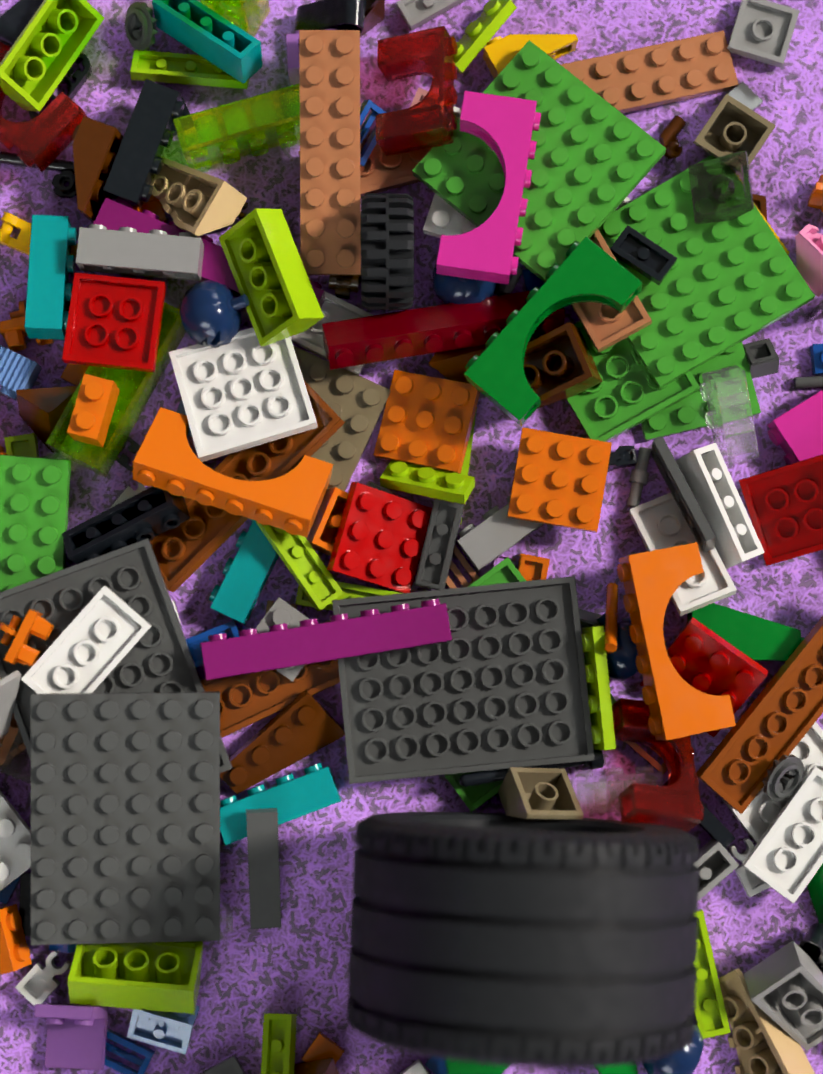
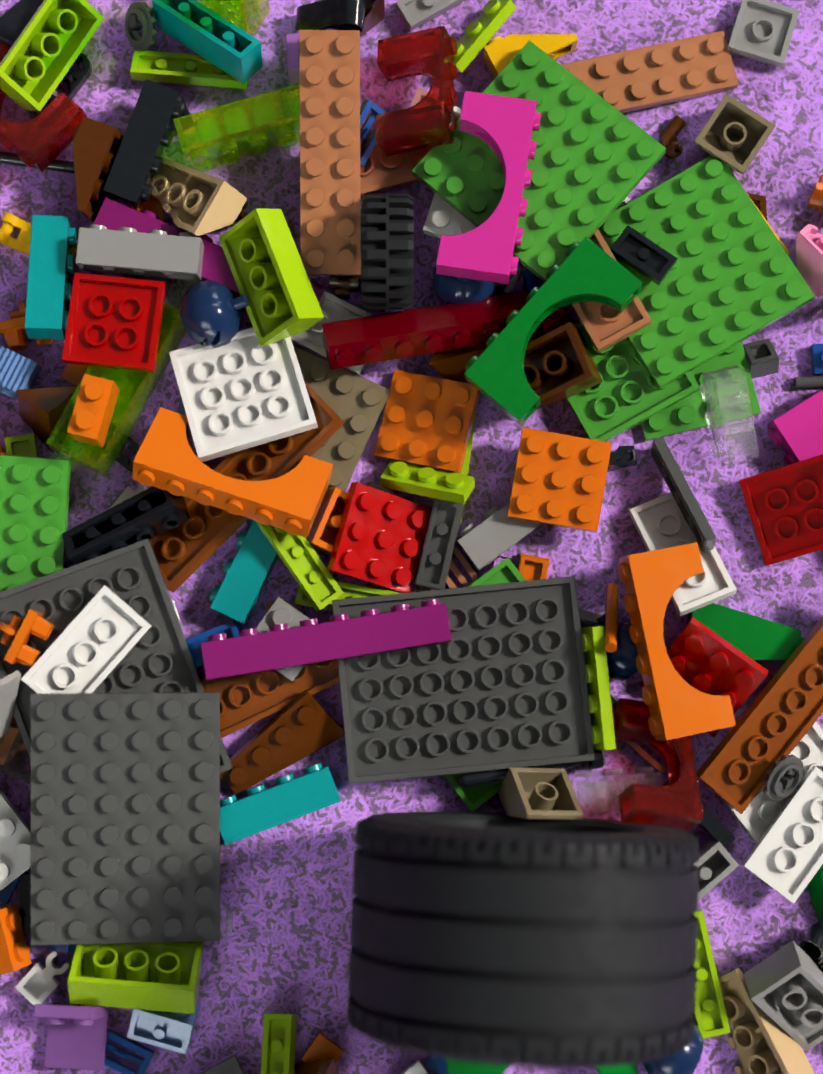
(58, 183): black plate -> none
(263, 868): dark grey tile -> none
(639, 477): light grey bar -> none
(721, 188): clear smoke slope -> none
(721, 505): white brick -> none
(746, 96): slope -> none
(749, 881): white plate -> none

